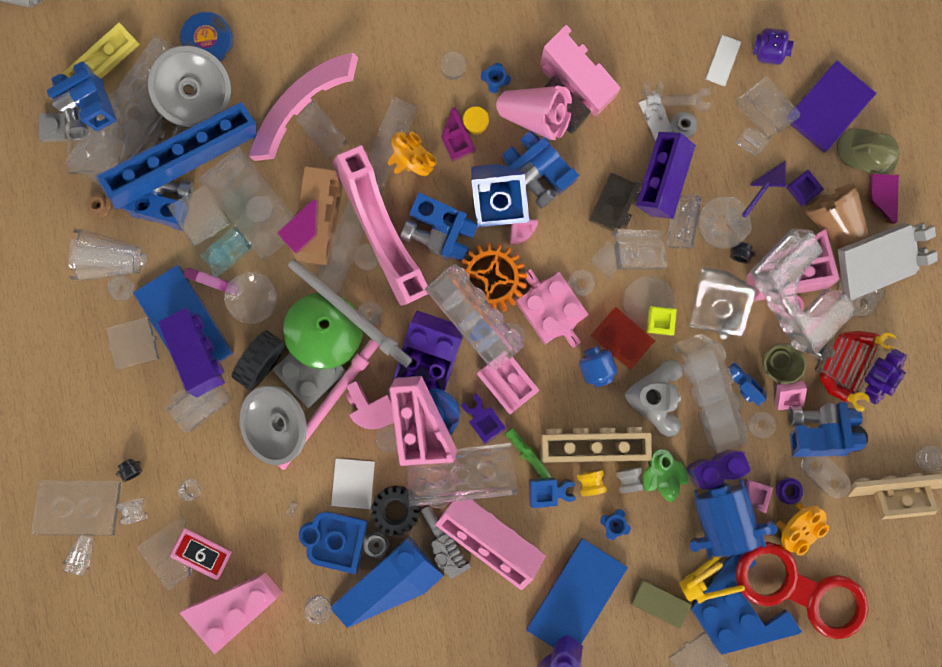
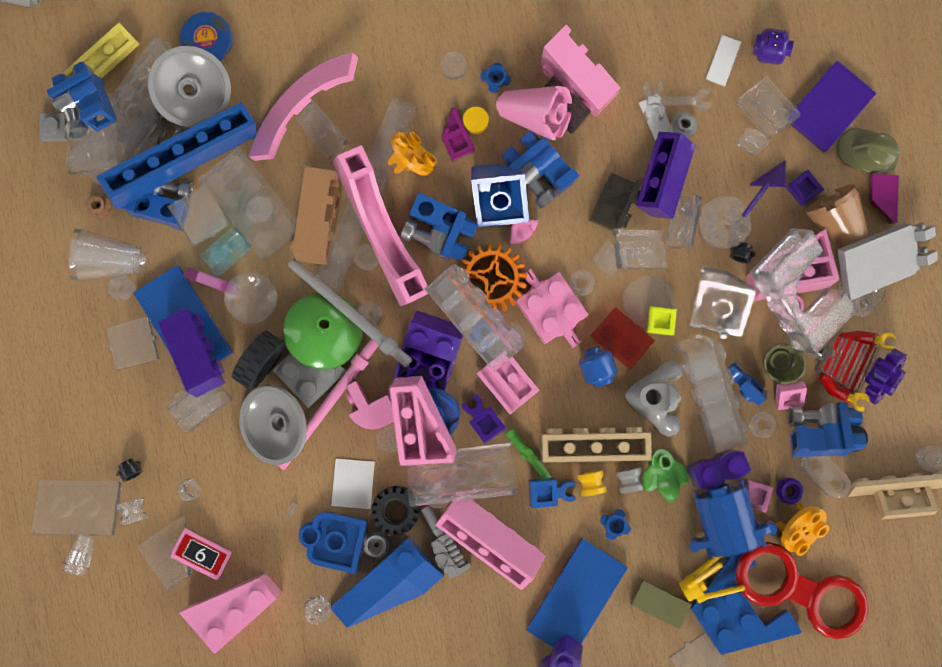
(301, 228): magenta tile -> none

